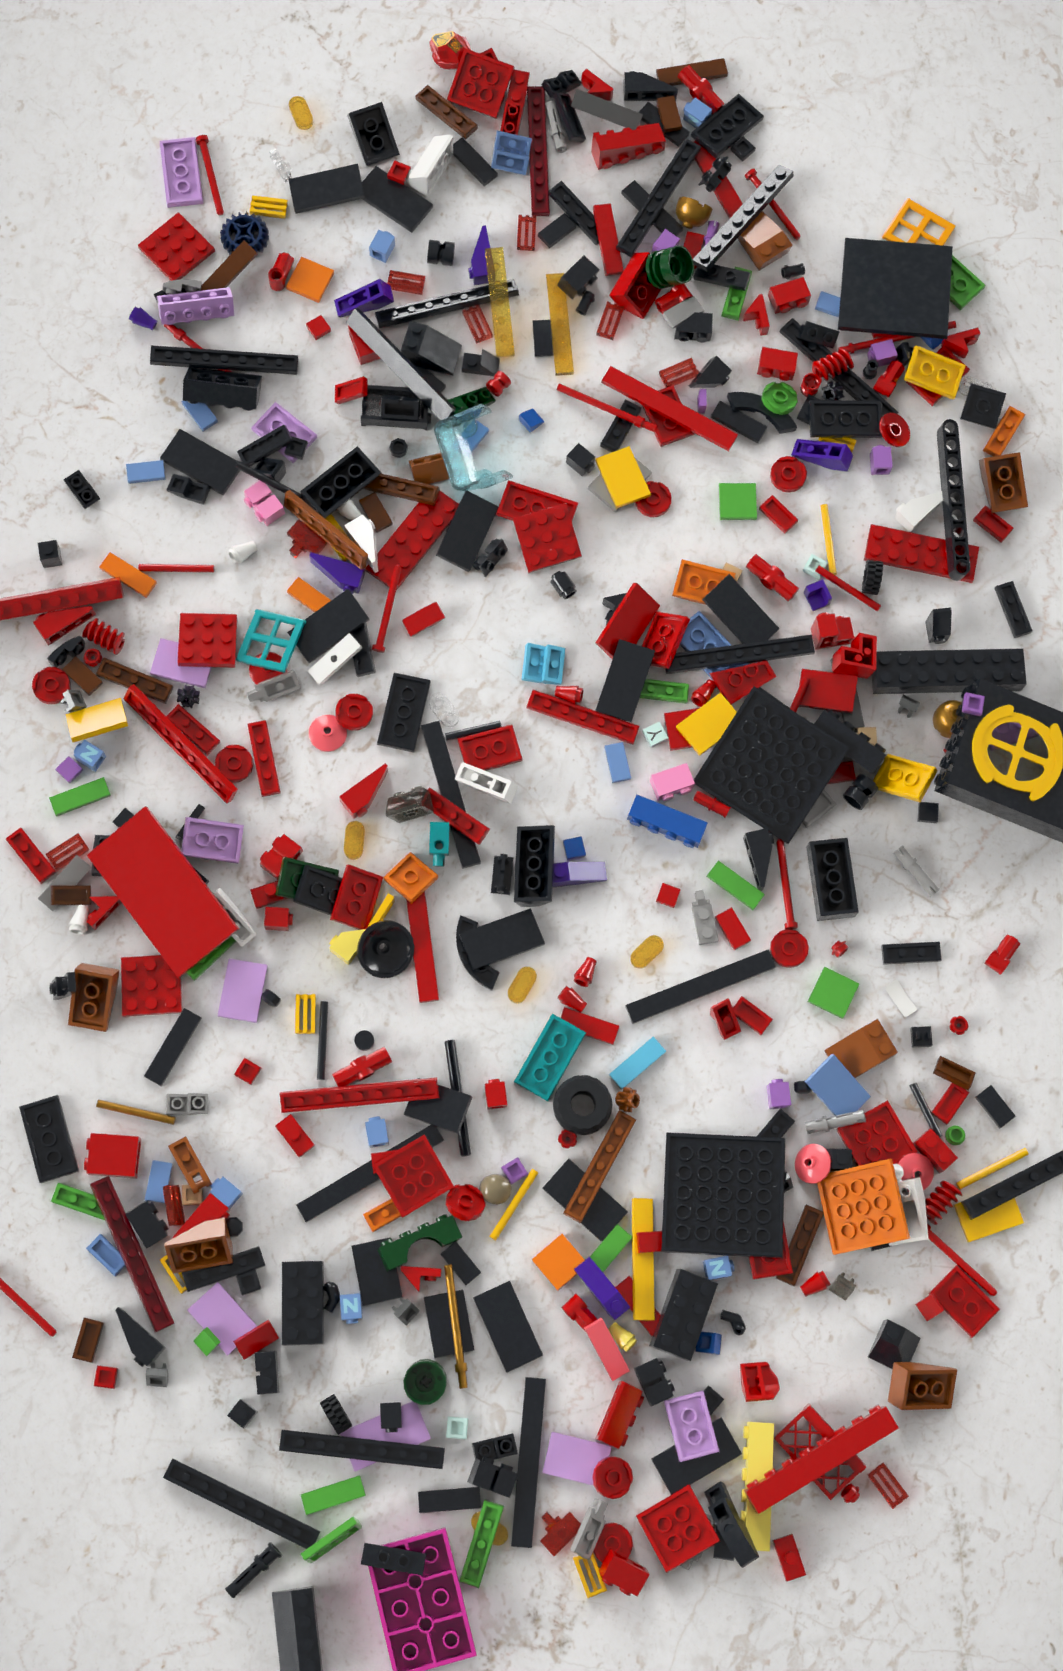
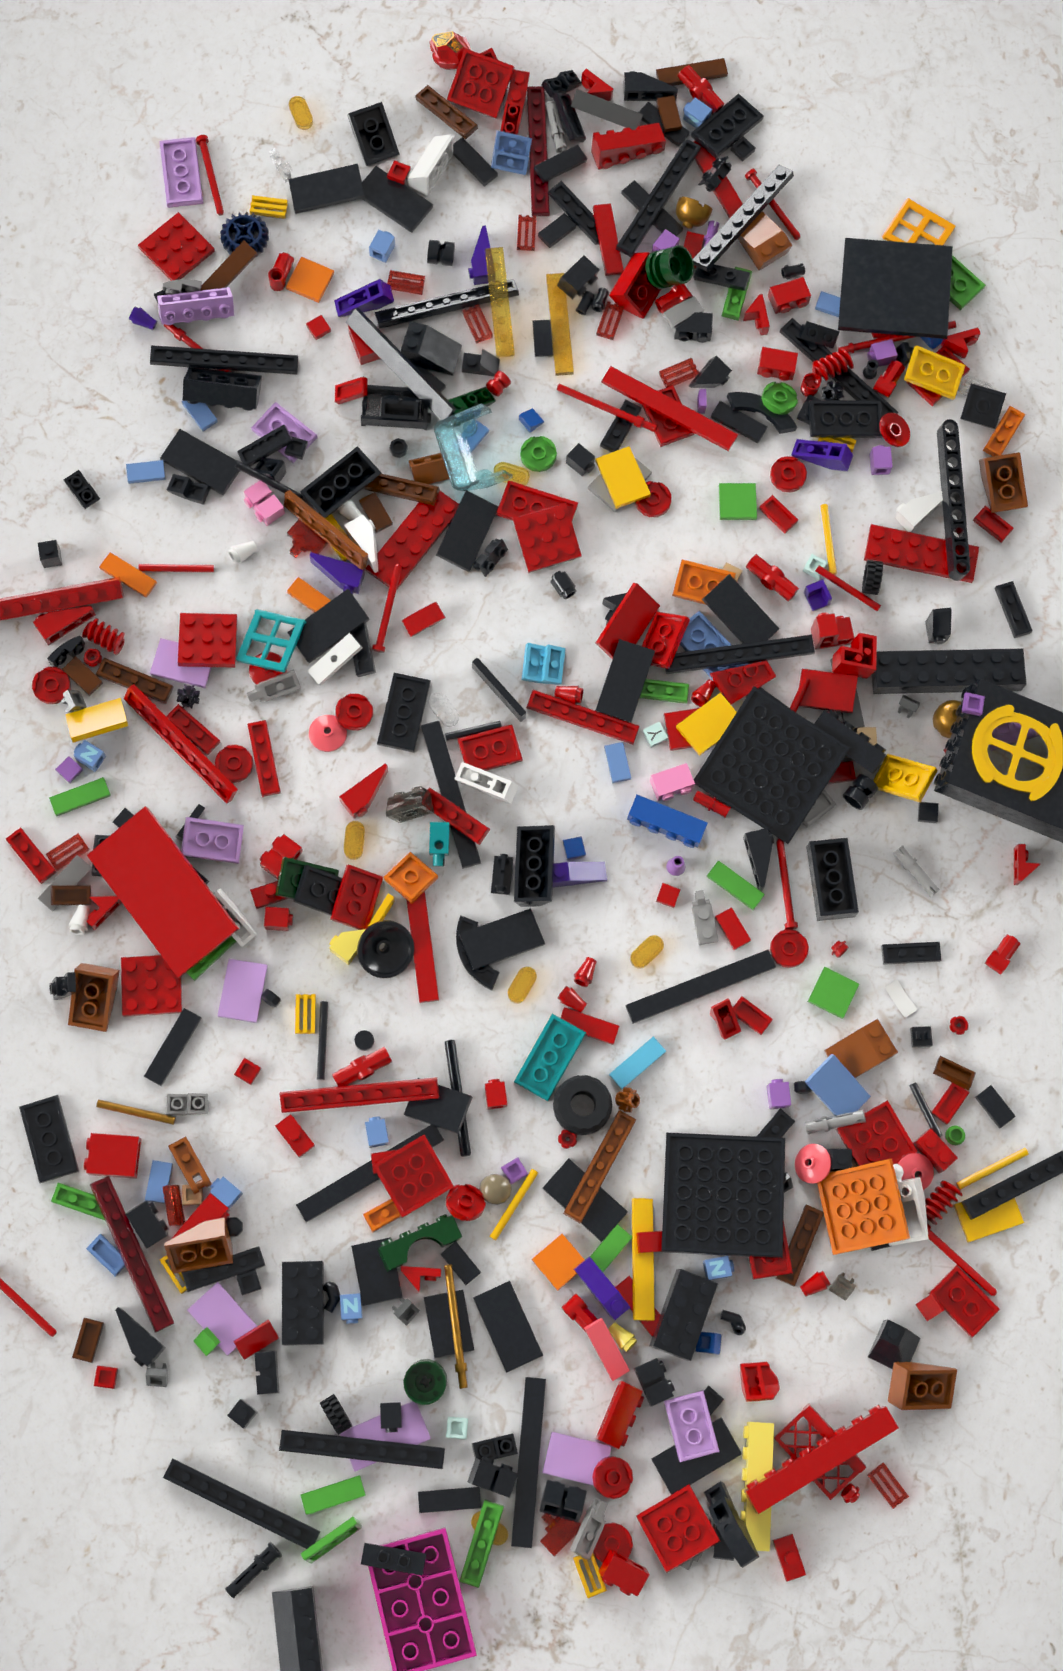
(499, 689): none -> black tile
(520, 474): none -> clear yellow tile
(538, 453): none -> bright green tile
(560, 163): none -> black tile
(563, 1501): none -> black piece
(599, 302): none -> black pin
(674, 869): none -> medium lavender cone
(1021, 868): none -> red slope

